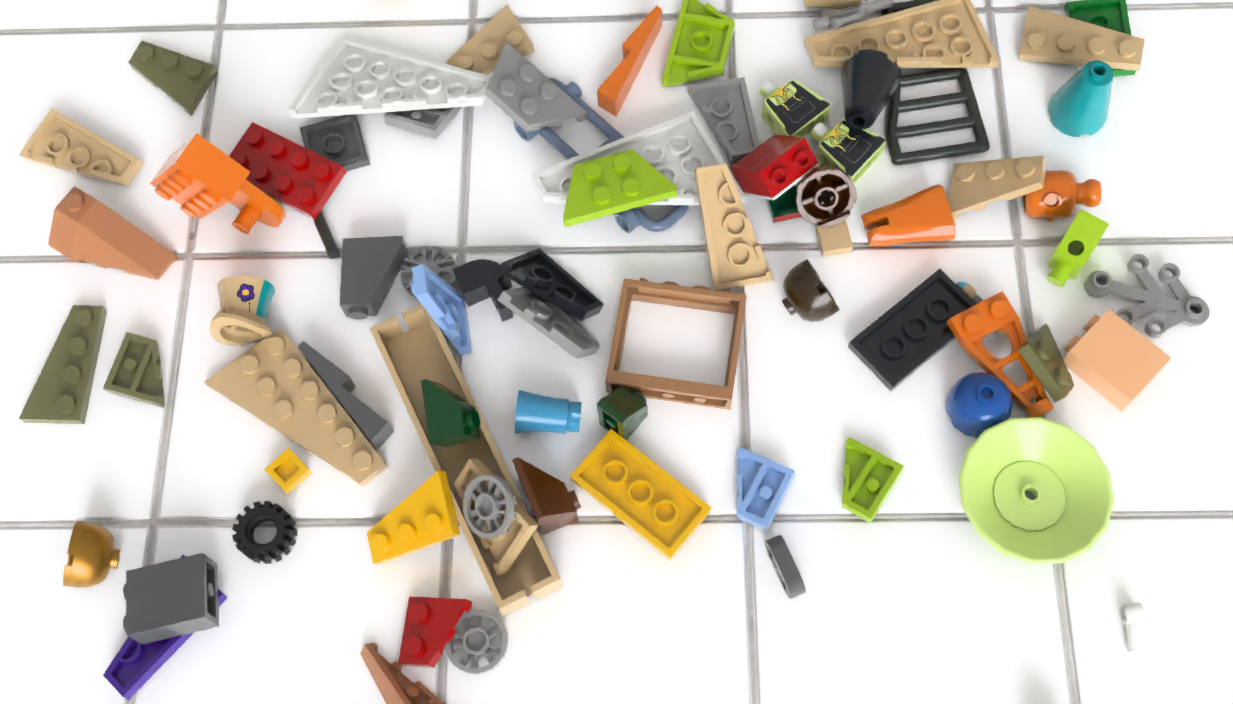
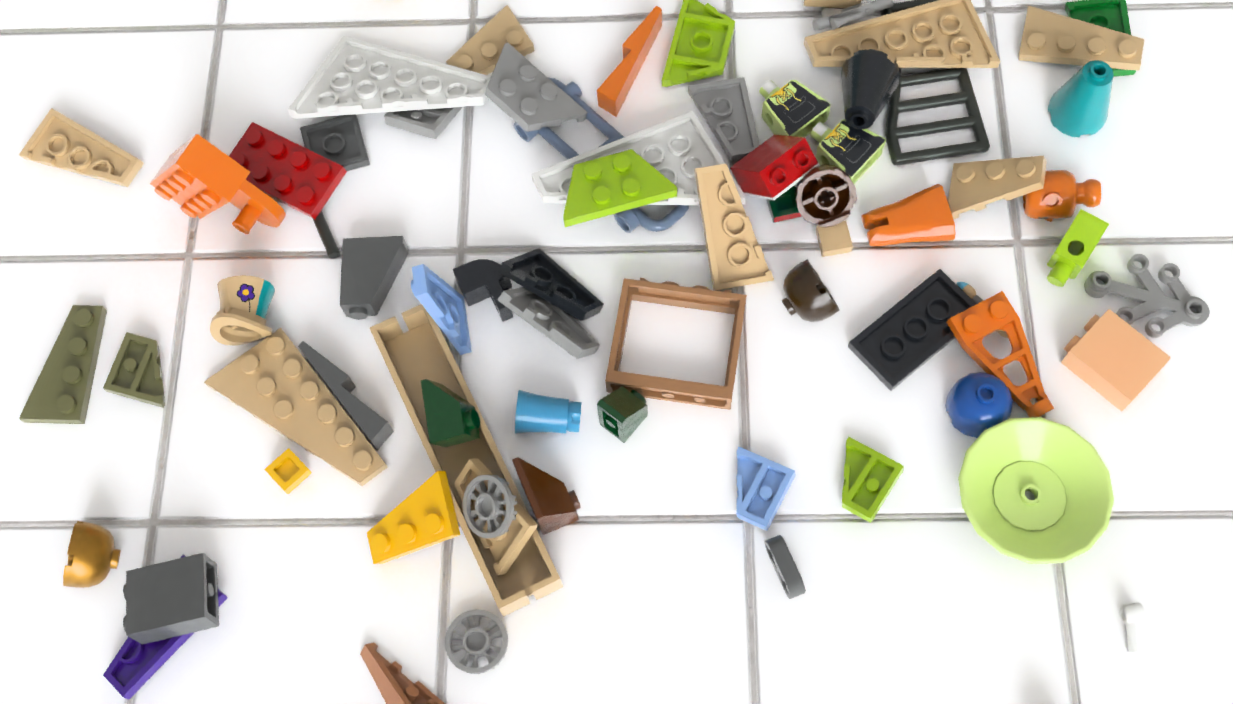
(95, 234): nougat wedge -> none
(175, 74): olive wing -> none
(248, 523): black tyre -> none
(429, 628): red wing -> none
(431, 264): light grey wheel -> none
(640, 494): yellow plate -> none
(1047, 363): olive wing -> none

